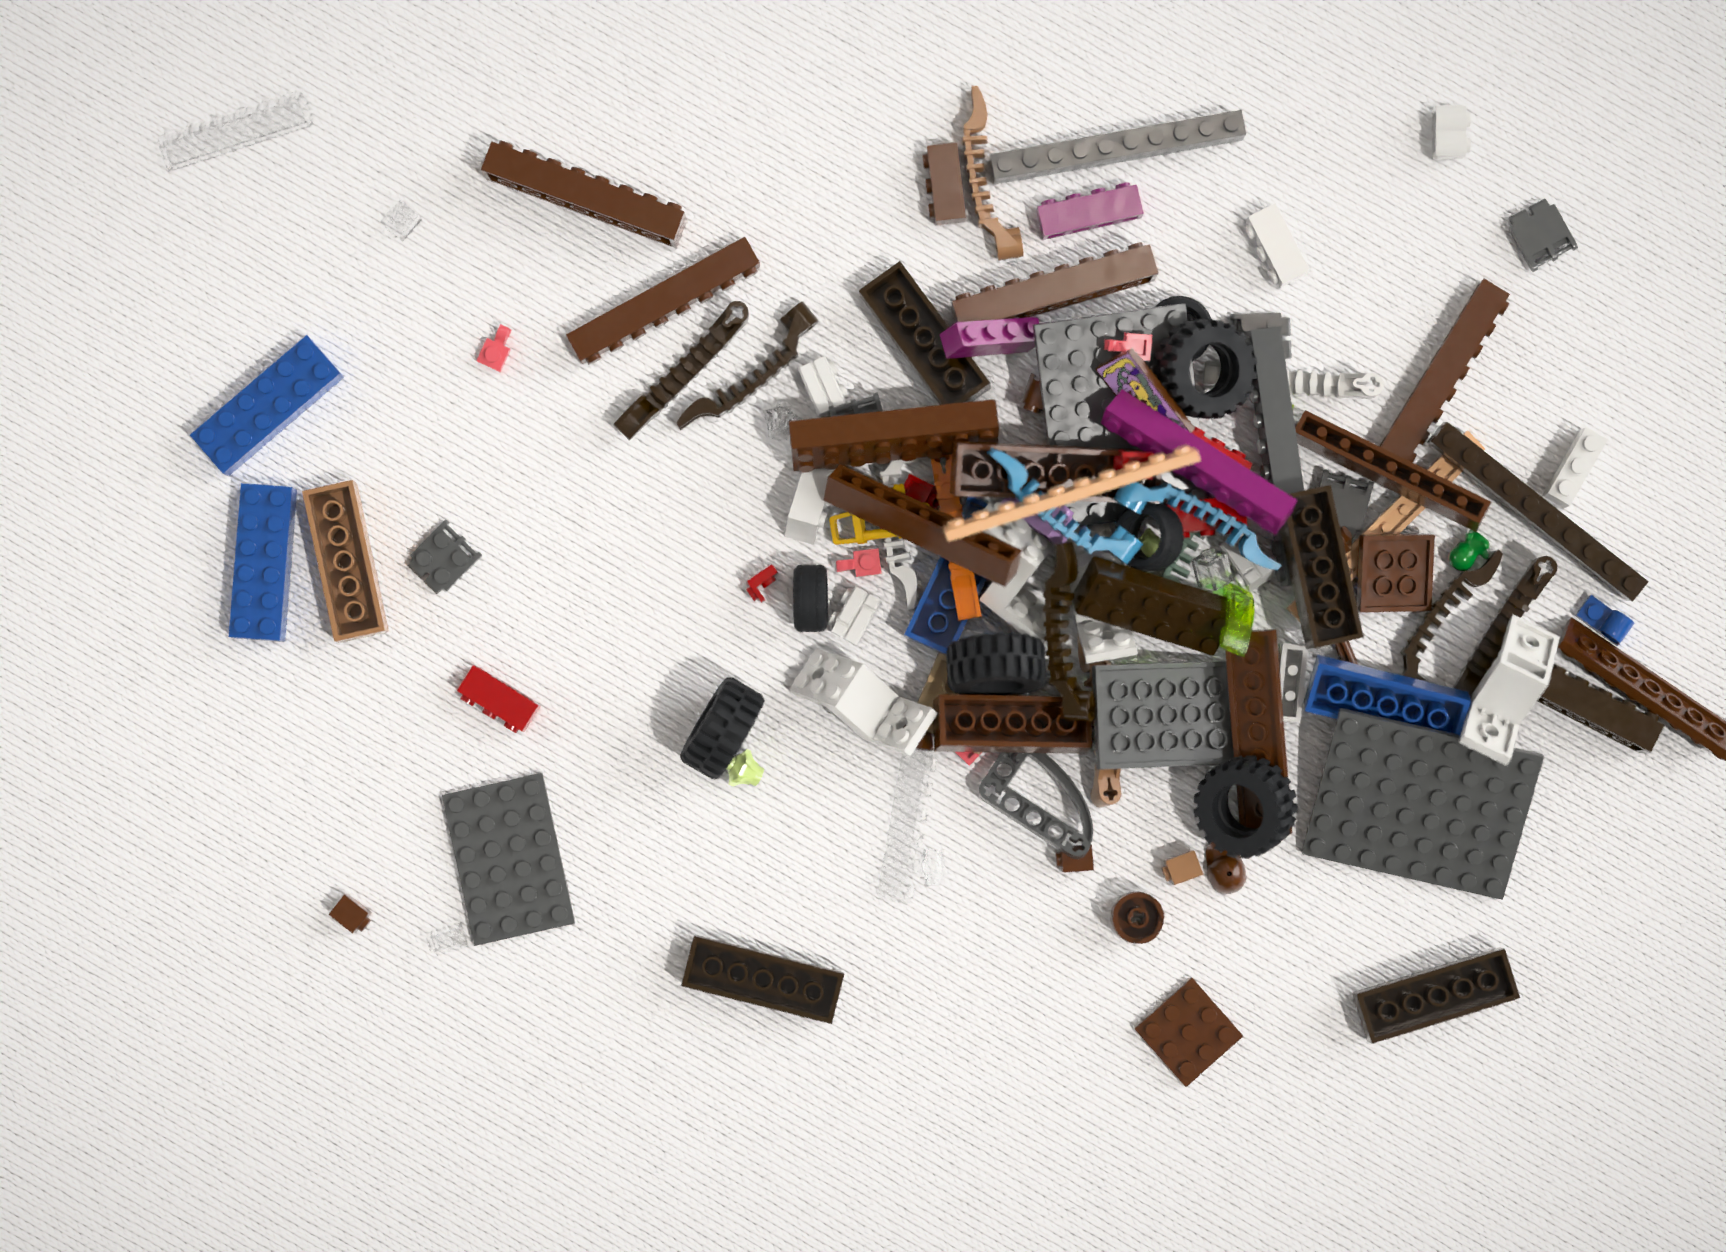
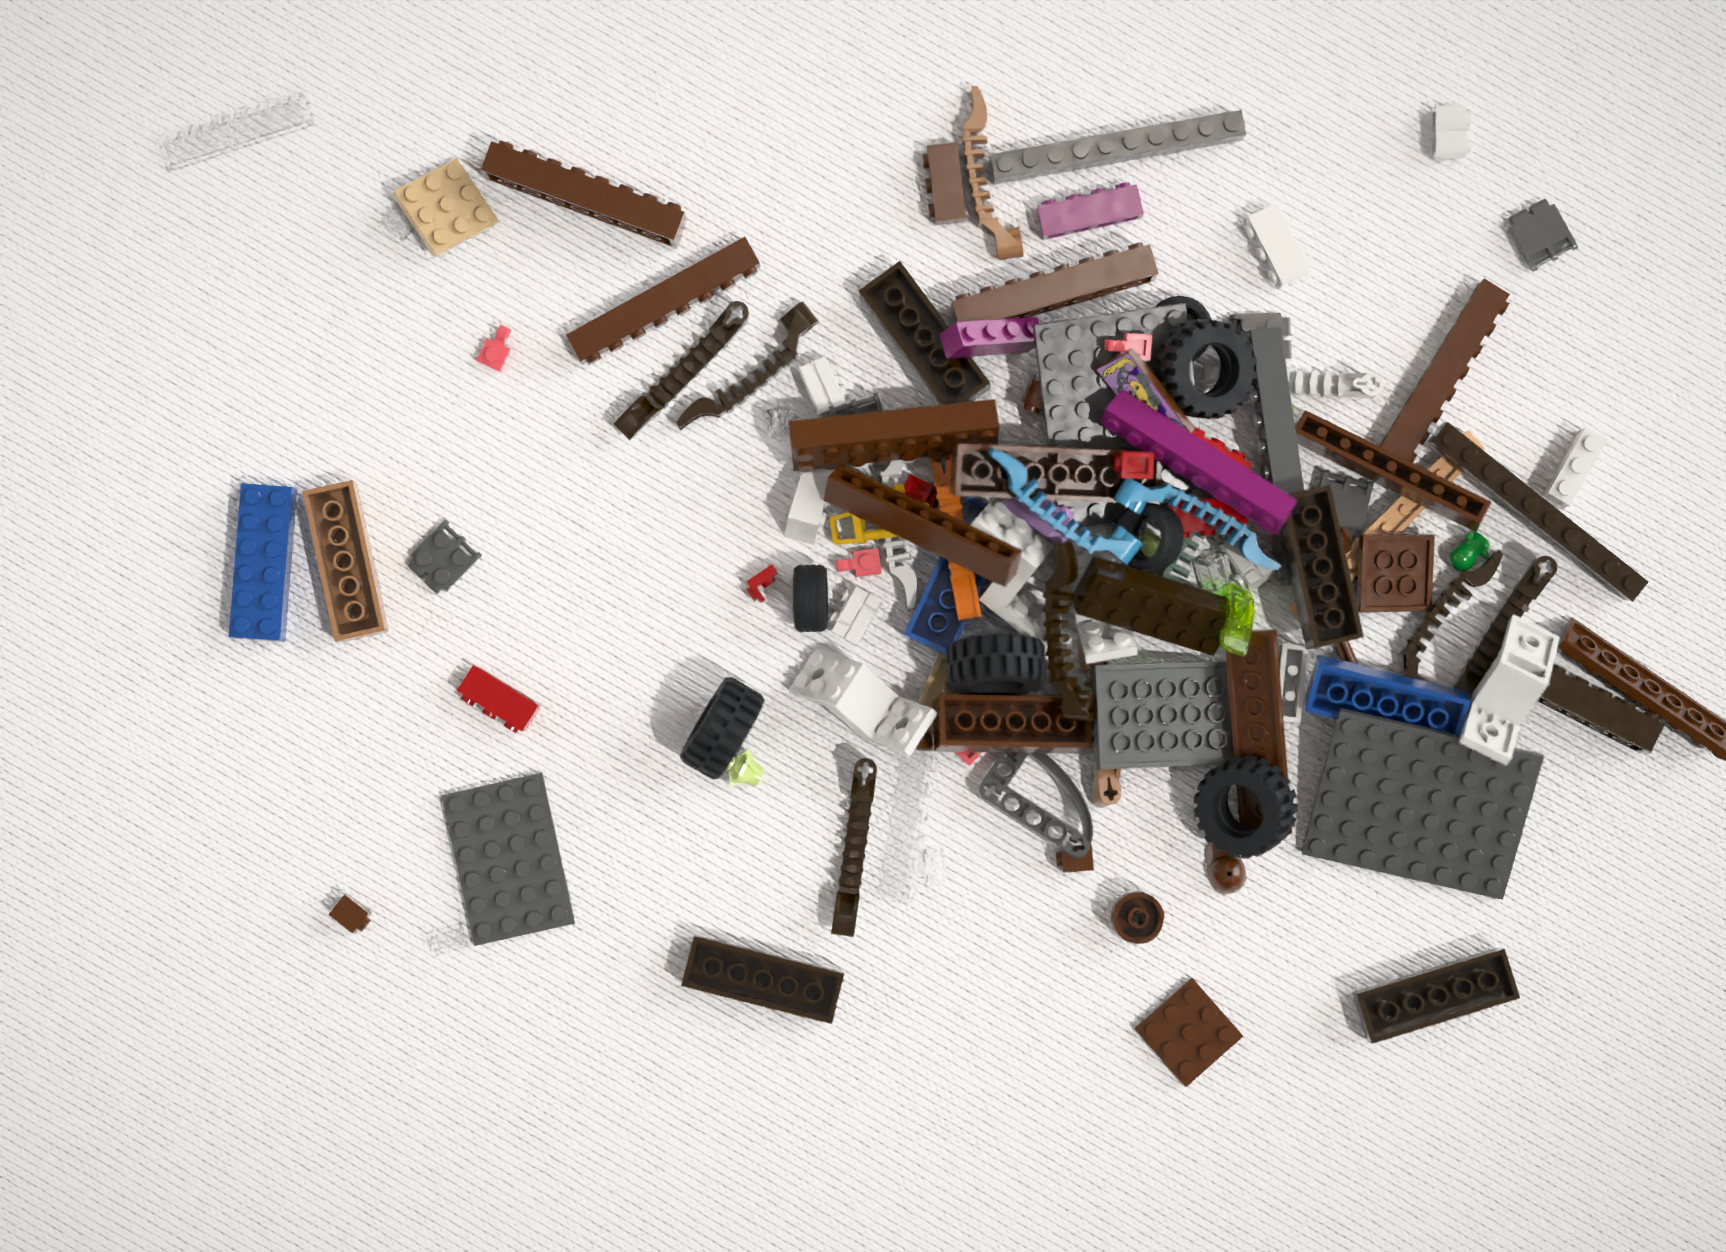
(267, 406): blue brick -> none
(445, 207): none -> tan plate
(854, 852): none -> dark brown piece
(1081, 489): light nougat plate -> none
(1182, 868): medium nougat brick -> none
(1607, 622): blue plate -> none

